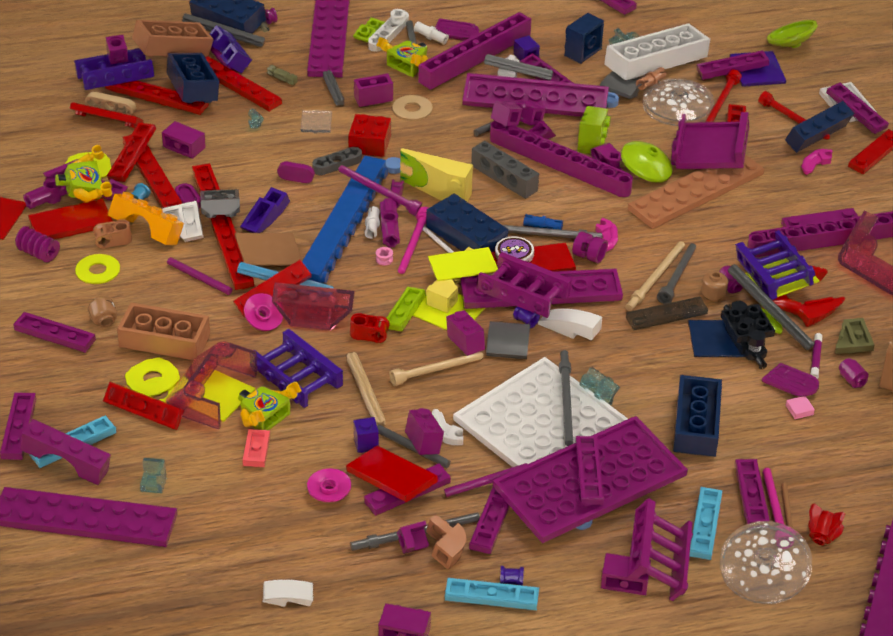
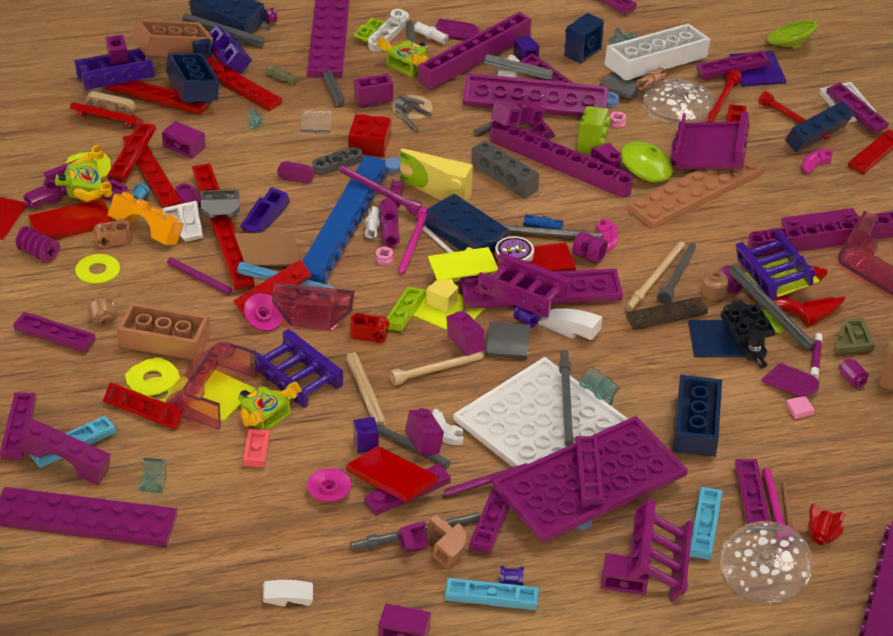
(202, 46): none -> dark blue tile
(405, 105): none -> dark grey plant
(618, 120): none -> bright pink bush

